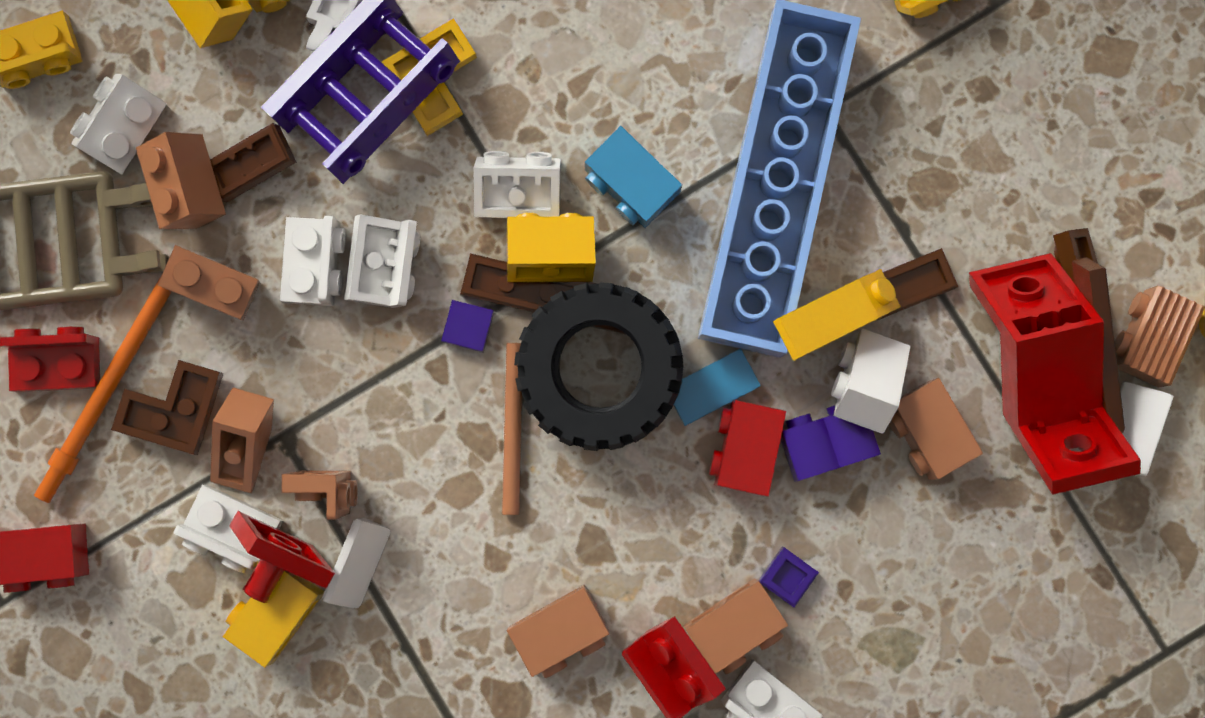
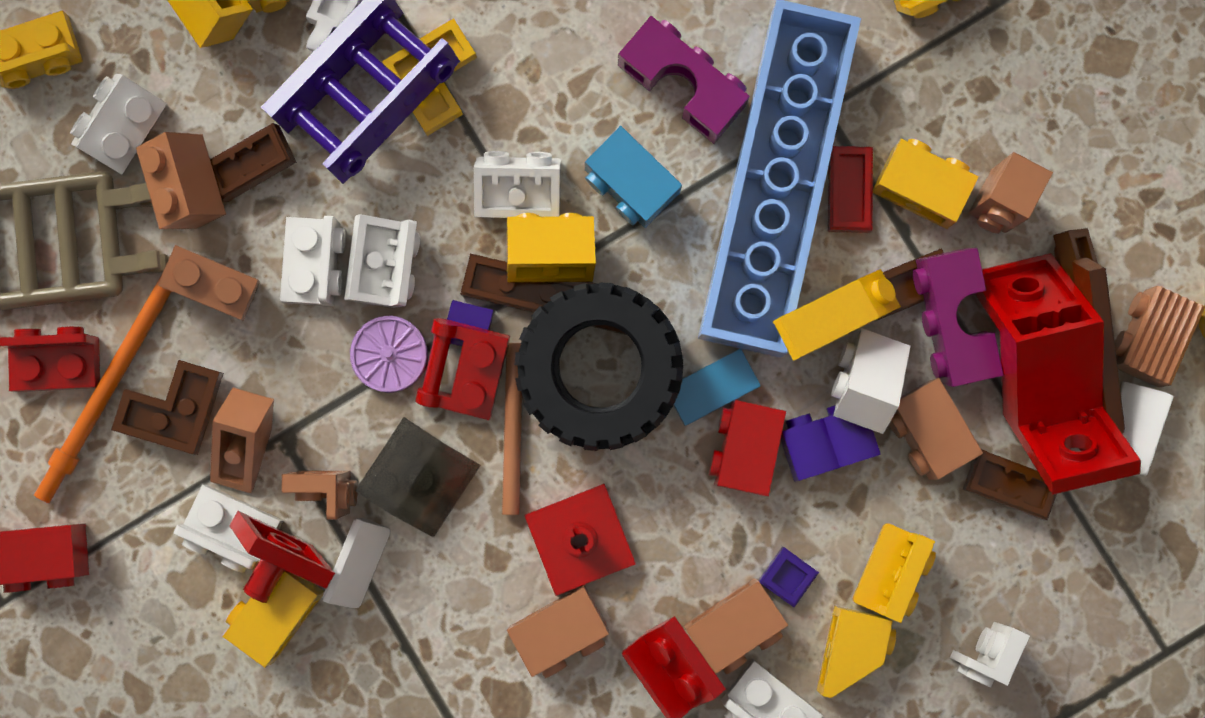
(388, 354): none -> lavender wheel
(418, 477): none -> clear smoke slope
(477, 370): none -> red plate
(579, 539): none -> red tile
(660, 52): none -> magenta arch
(850, 189): none -> red tile
(853, 649): none -> yellow slope
(894, 572): none -> yellow bracket
(925, 182): none -> yellow brick
(944, 283): none -> magenta arch
(998, 657): none -> white bracket
(1009, 194): none -> nougat brick
(1009, 485): none -> reddish brown plate

